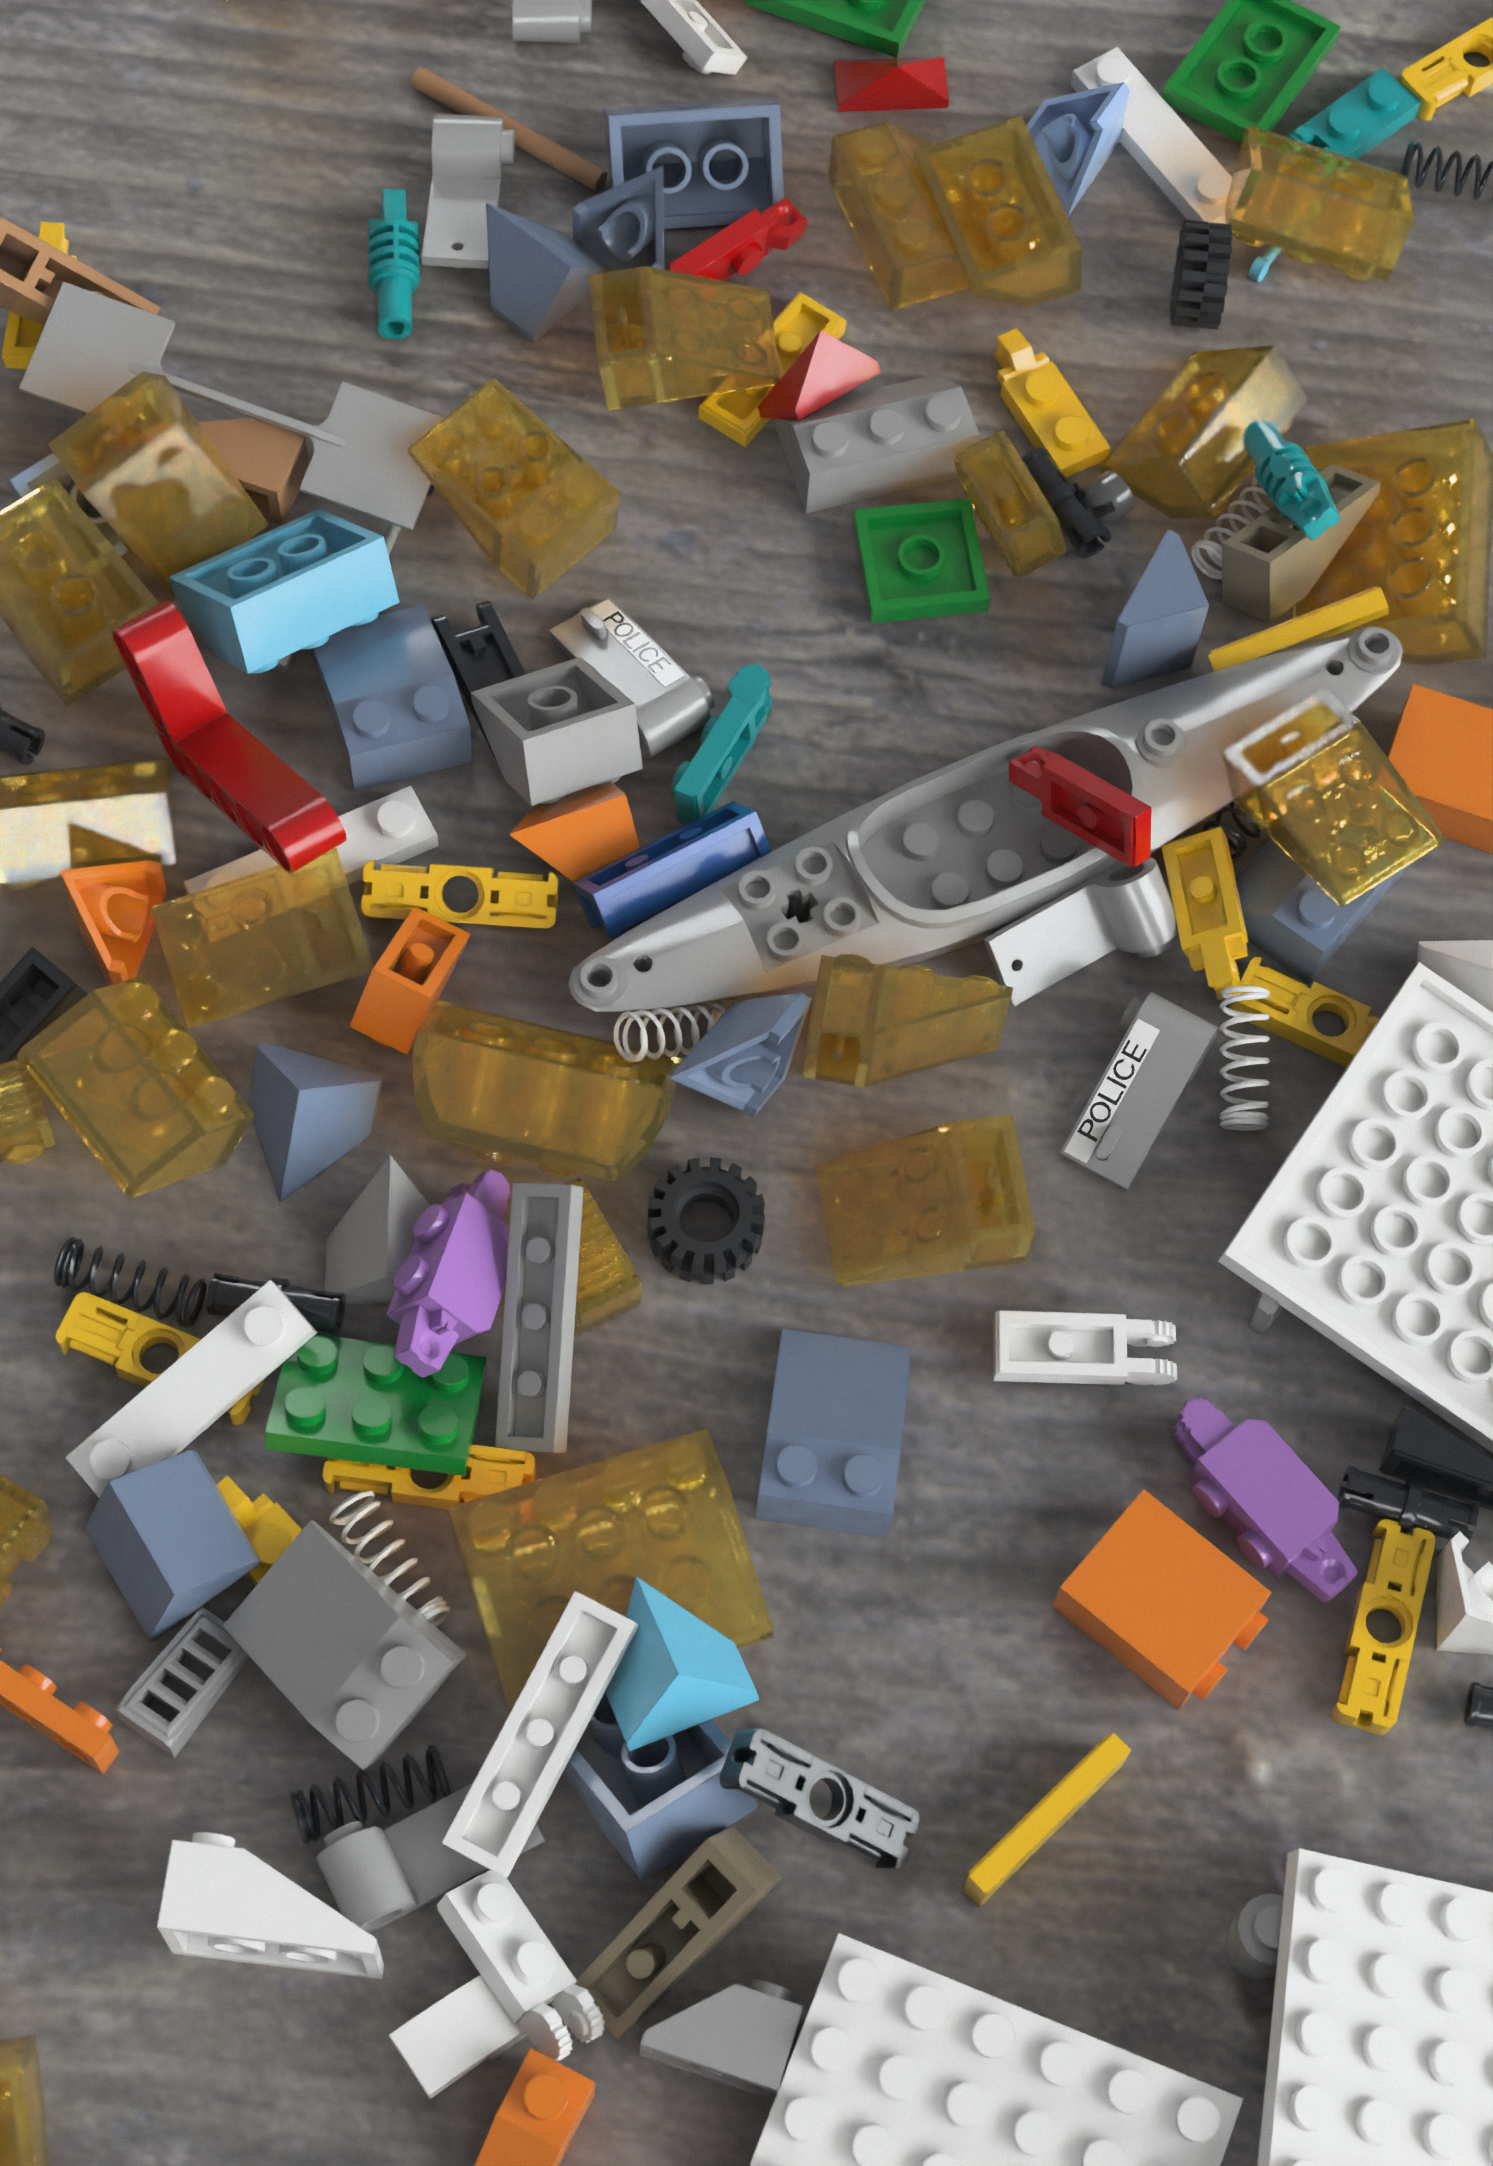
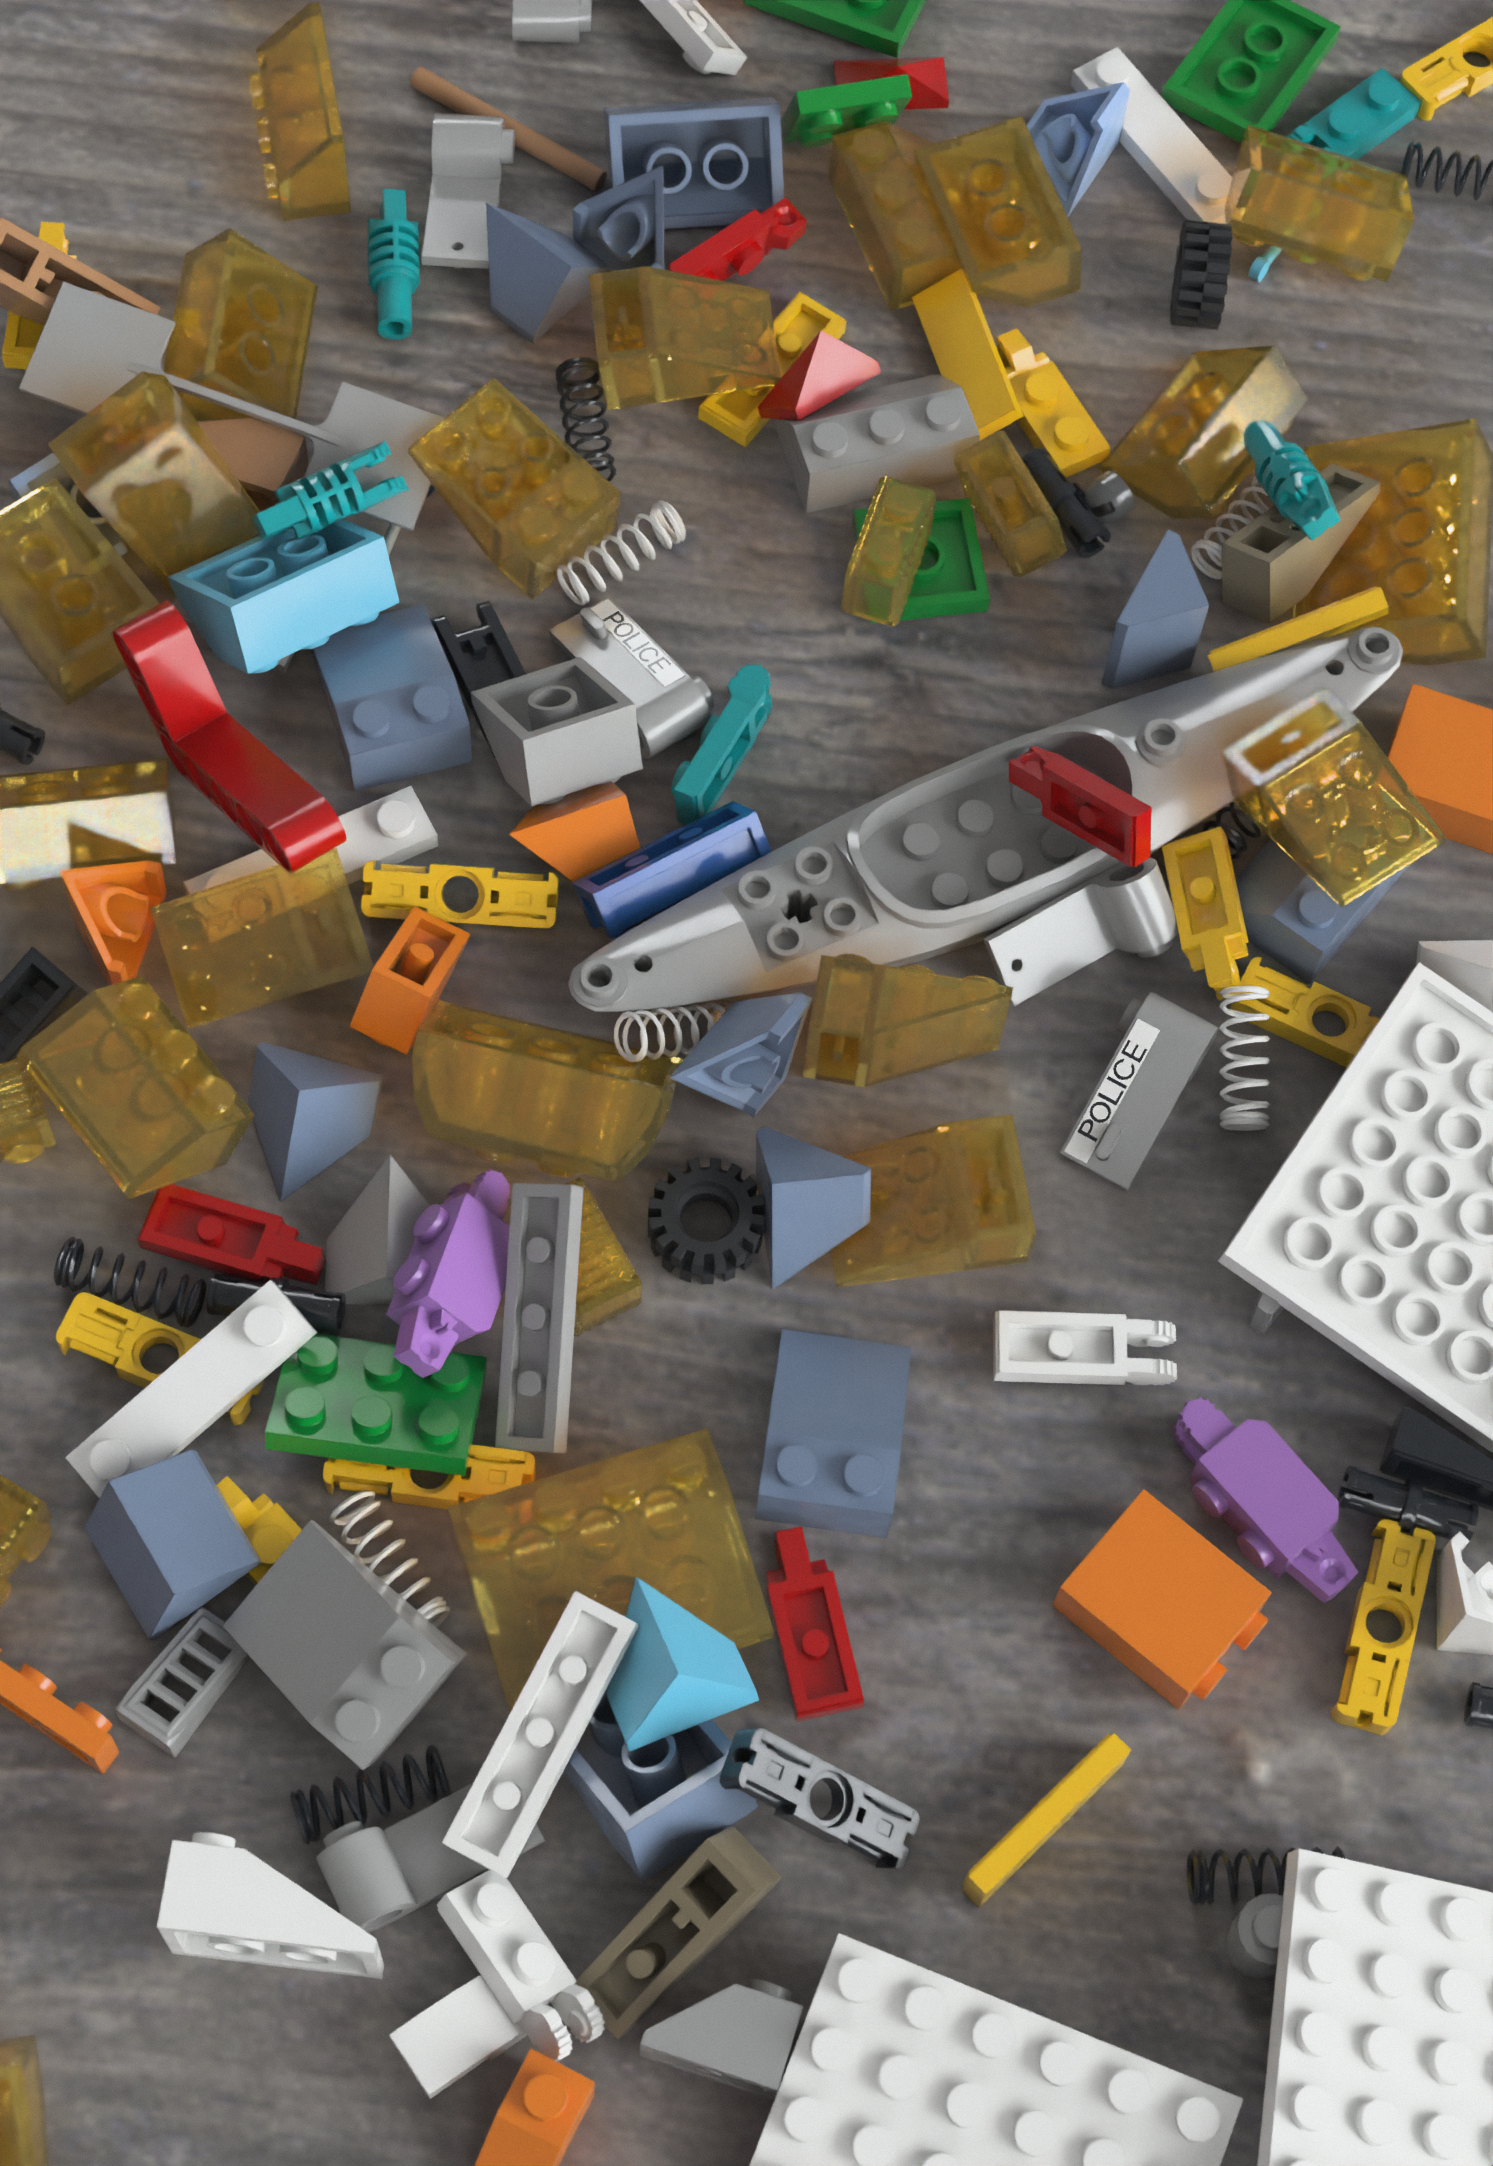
(227, 1237): none -> red hinge
(240, 327): none -> clear yellow slope
(300, 120): none -> clear yellow slope
(327, 496): none -> teal hinge
(586, 364): none -> black piece
(662, 531): none -> white piece
(808, 1199): none -> sand blue slope
(811, 1631): none -> red hinge
(836, 109): none -> green plate
(888, 551): none -> clear yellow brick
(967, 351): none -> yellow tile
(1201, 1878): none -> black piece

